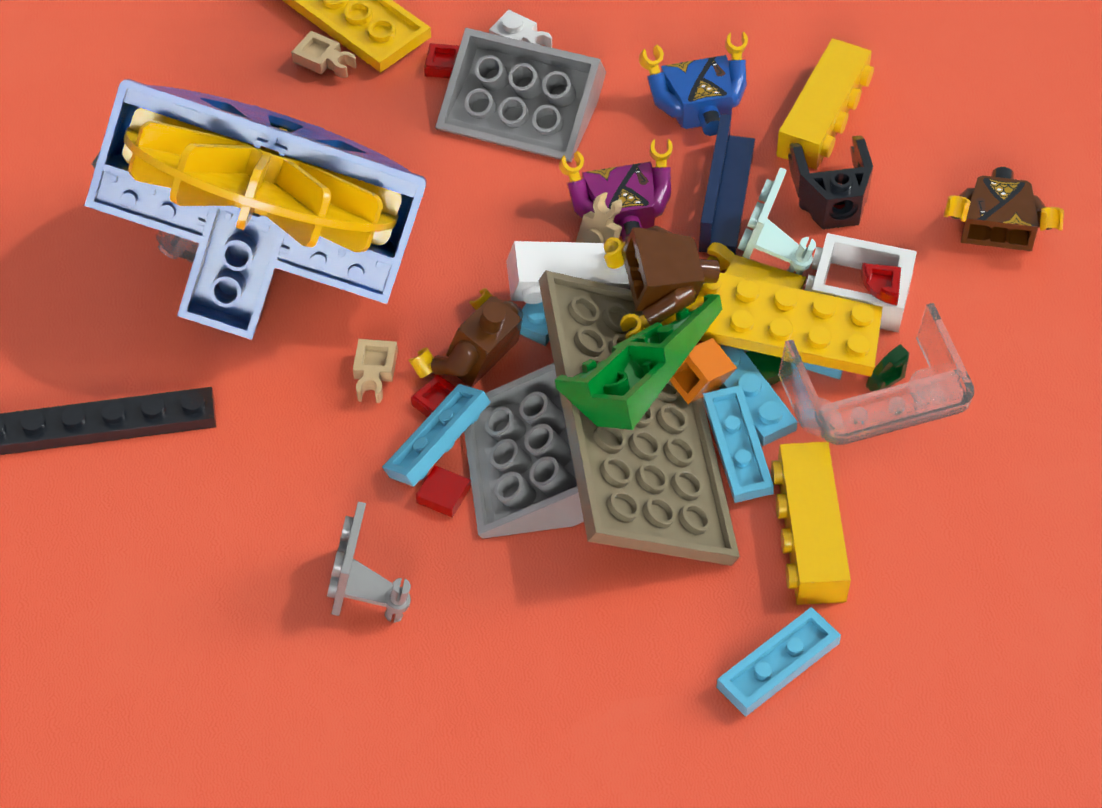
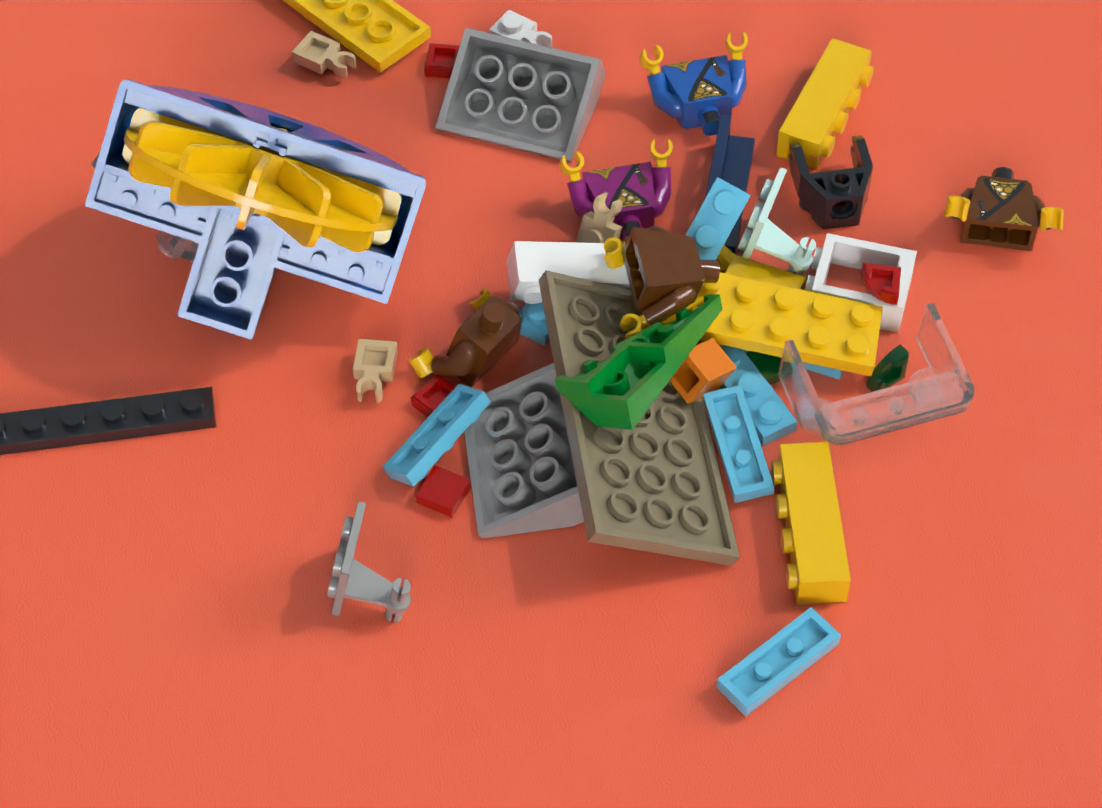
(716, 218): none -> medium azure plate

